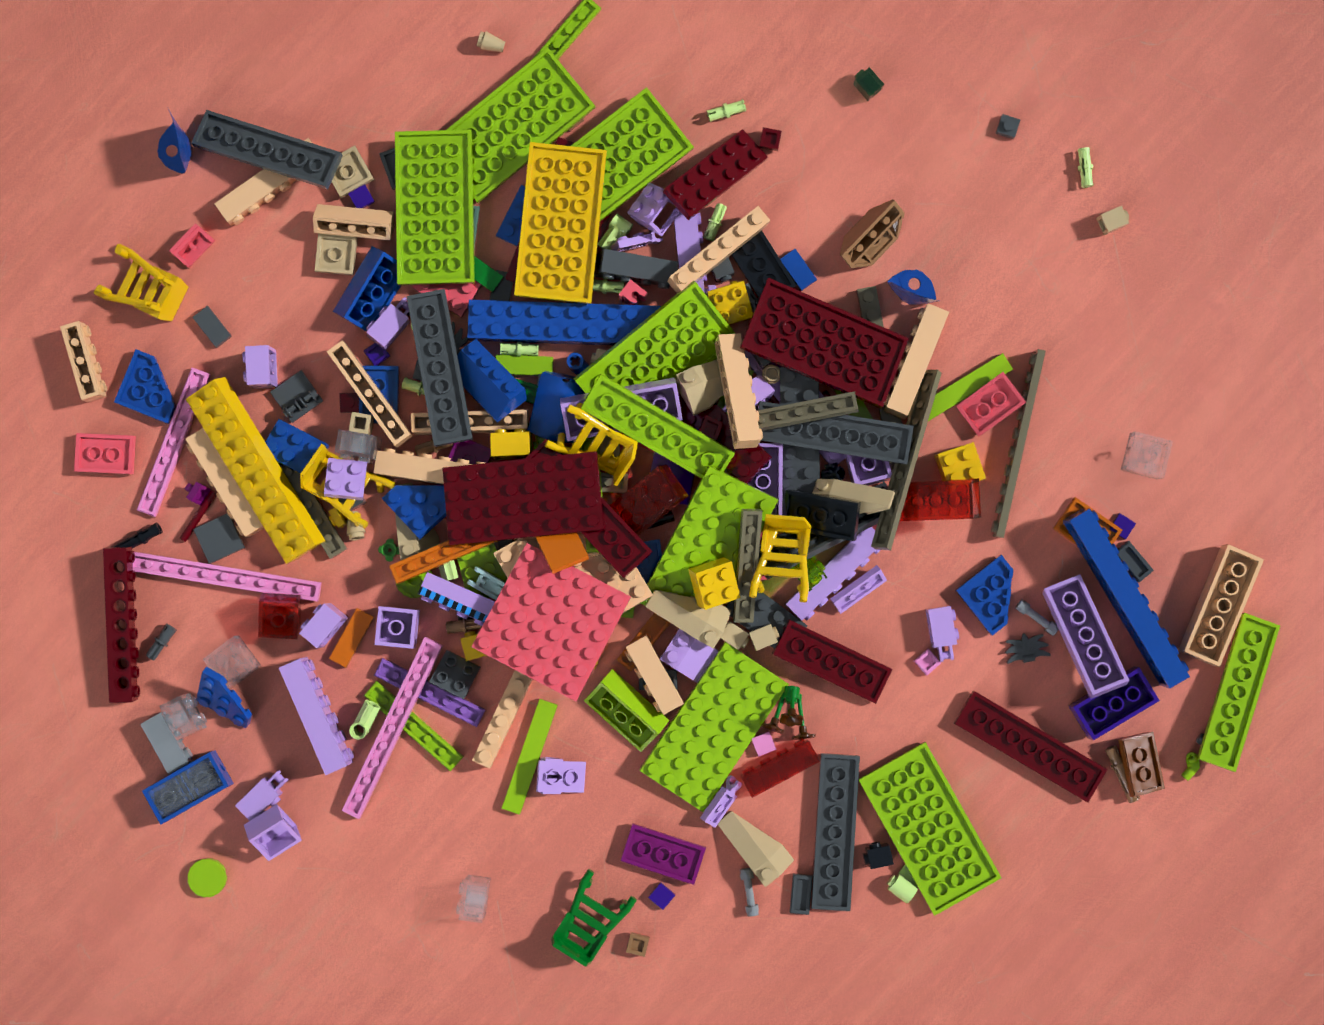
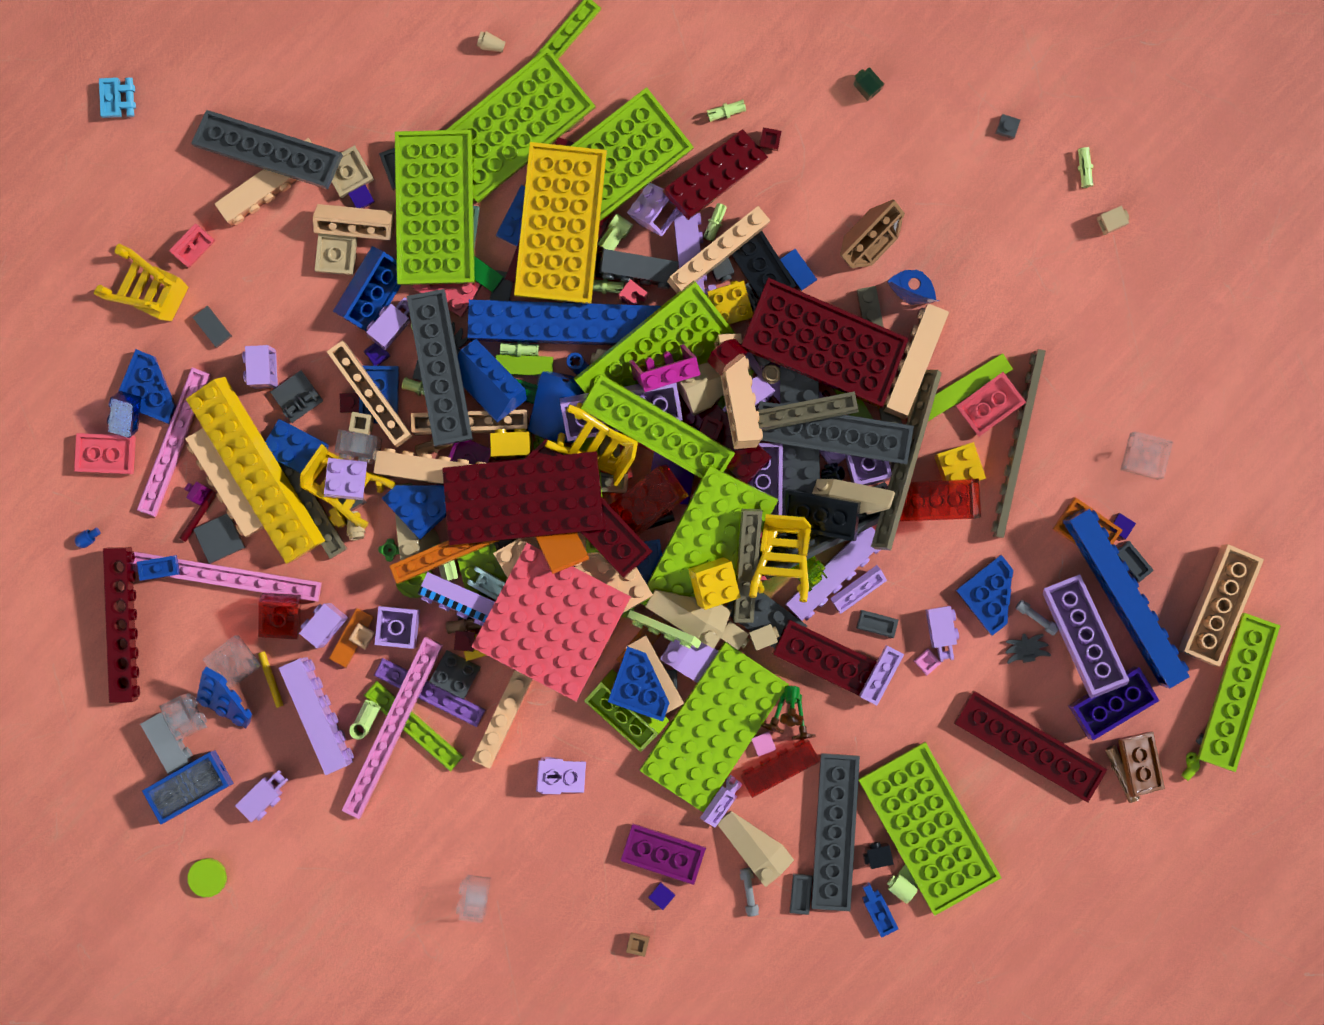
(83, 361): light nougat brick -> none
(86, 538): none -> blue cylinder
(110, 97): none -> medium azure plate
(124, 414): none -> clear blue brick
(141, 536): black pin -> none
(158, 568): none -> blue plate
(161, 641): dark grey axle -> none
(175, 136): blue piece -> none
(270, 679): none -> yellow bar
(272, 832): lavender piece -> none
(361, 636): none -> light nougat tile
(464, 641): none -> dark red plate
(529, 756): lime tile -> none
(572, 949): green hand -> none
(637, 241): lavender plate -> none
(639, 687): none -> blue plate
(667, 374): none -> dark pink window
(669, 632): none -> yellowish green plate
(726, 355): none -> dark red slope
(877, 623): none -> dark grey tile
(879, 911): none -> blue hinge
(881, 675): none -> lavender plate

